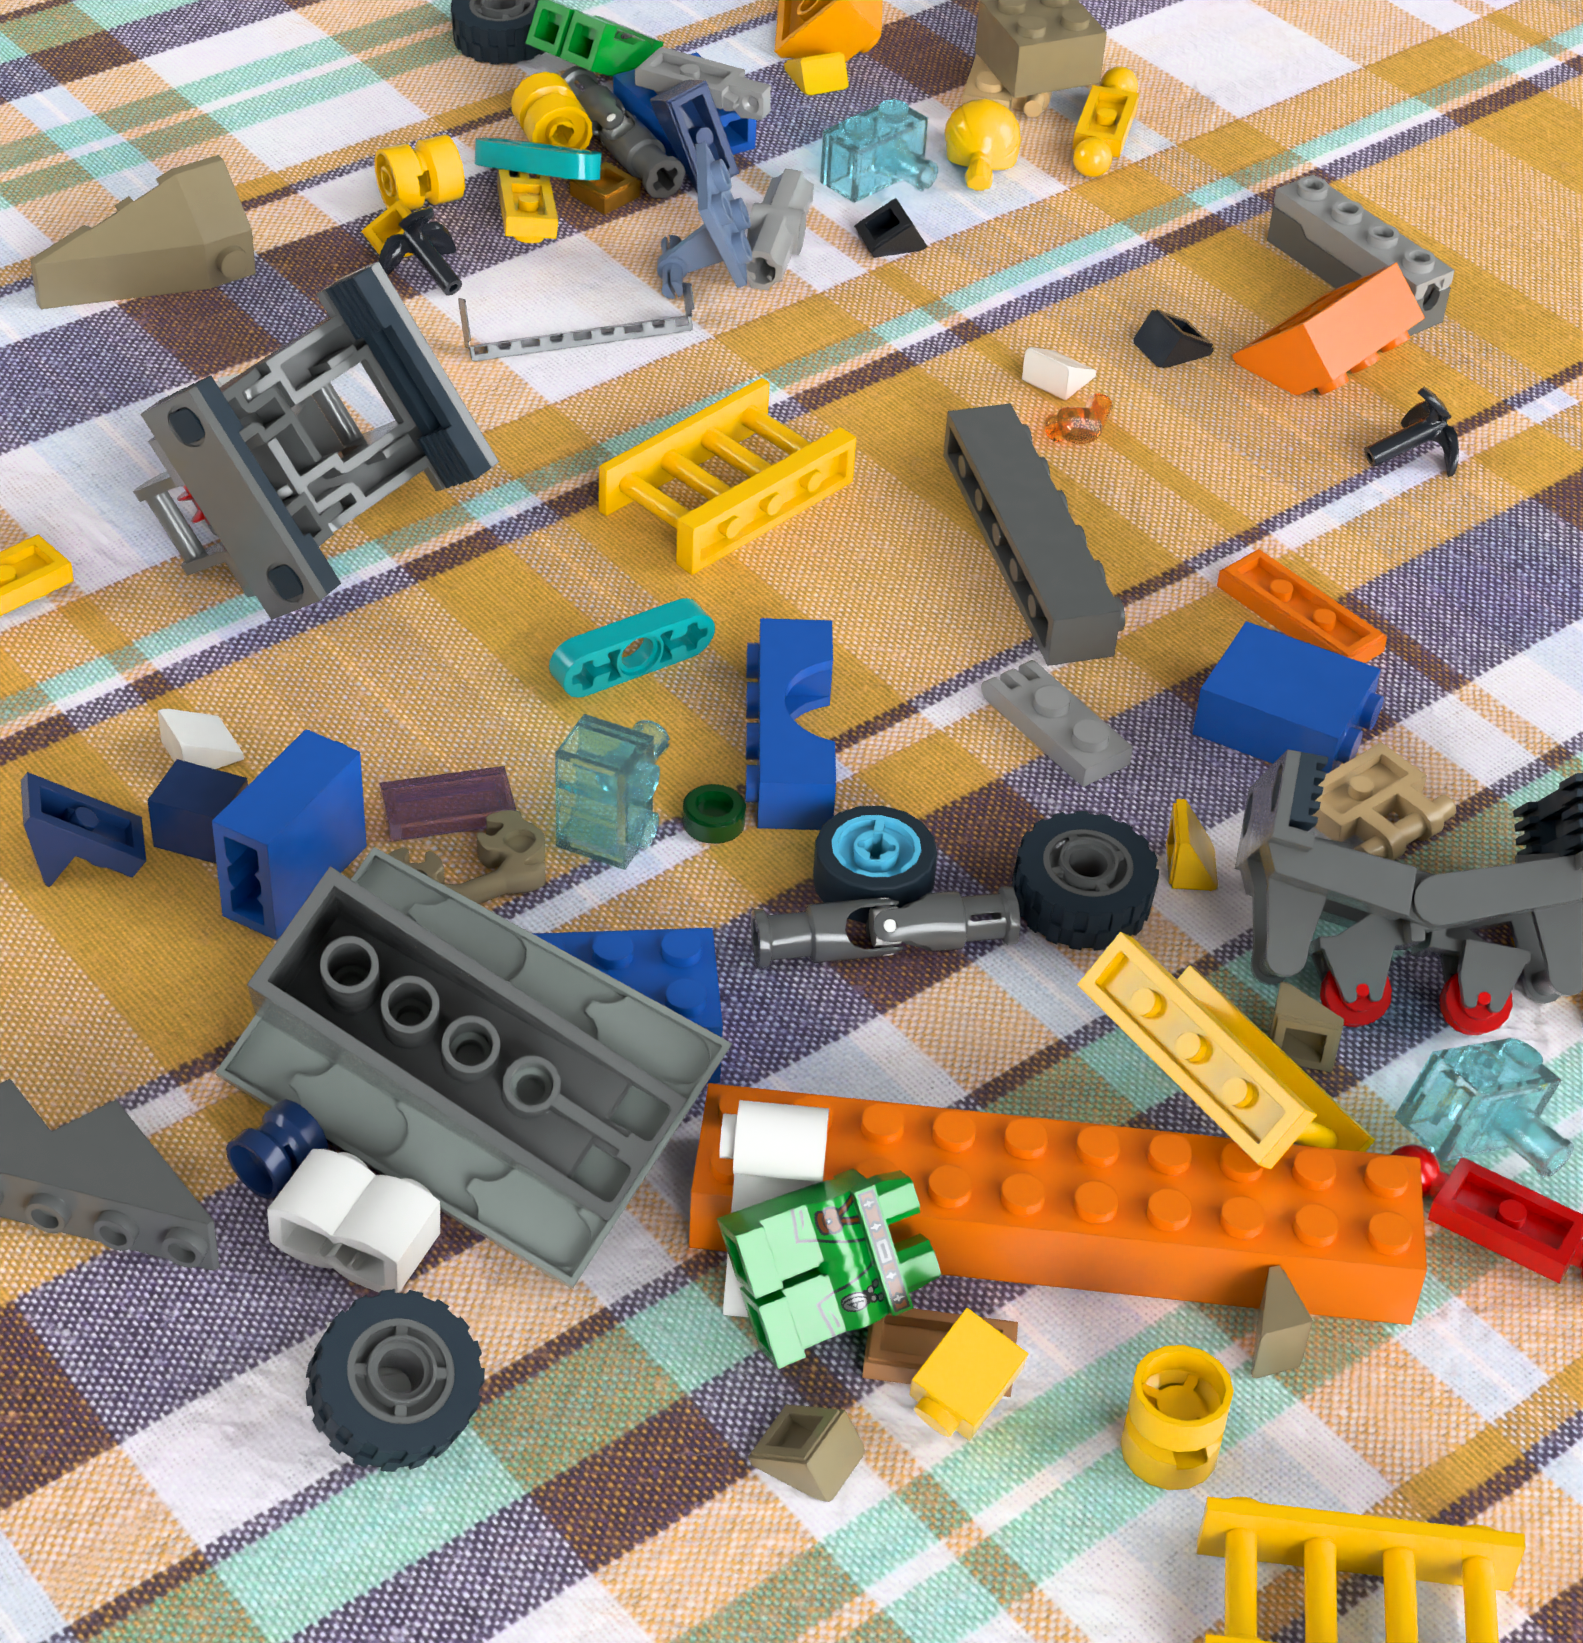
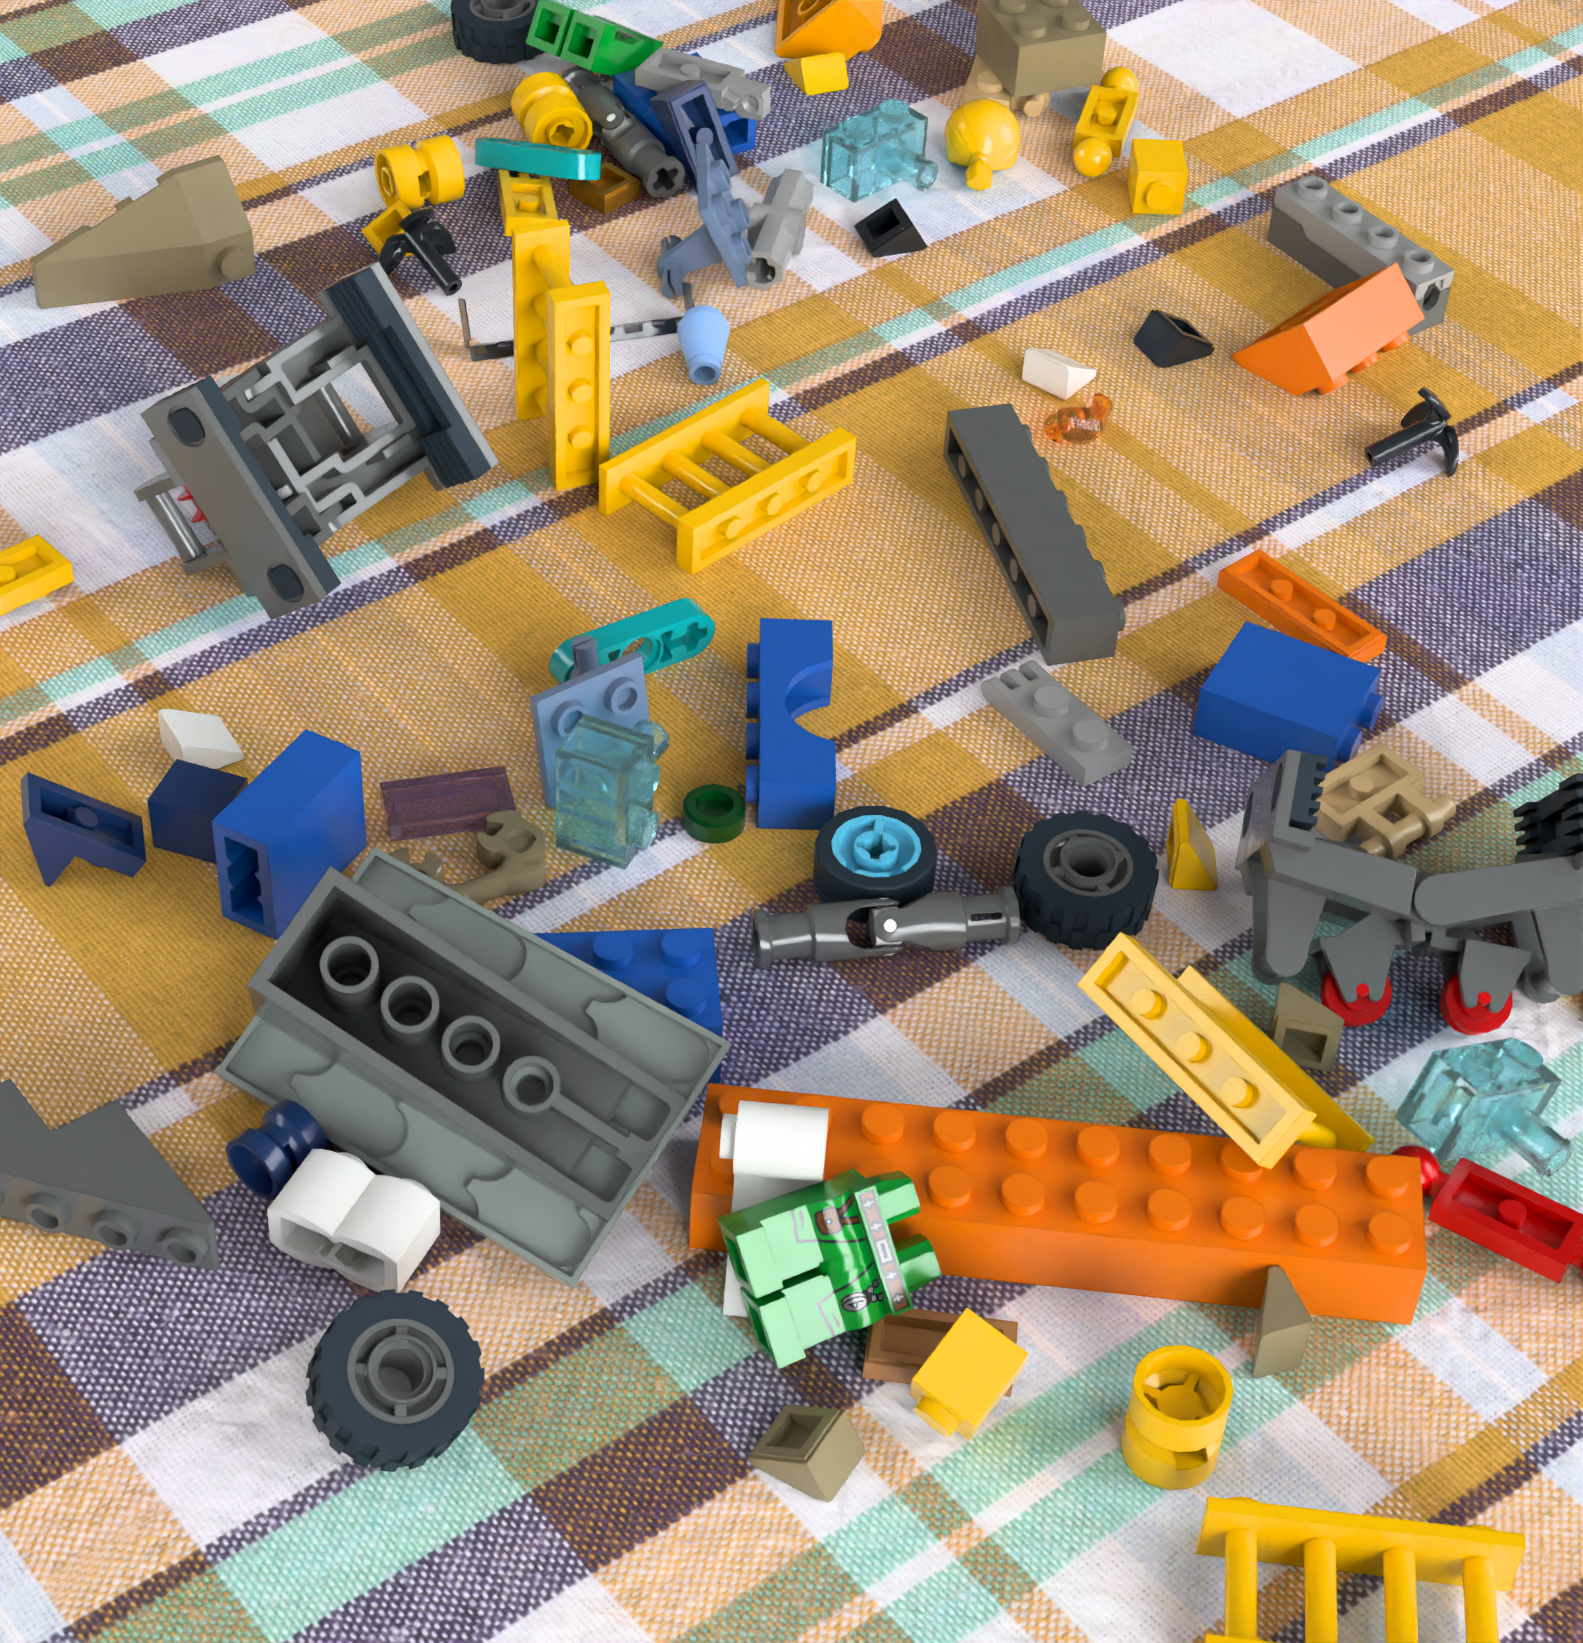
(561, 353): none -> yellow fence
(607, 692): none -> sand blue plate
(703, 340): none -> light blue cone
(1157, 176): none -> yellow brick

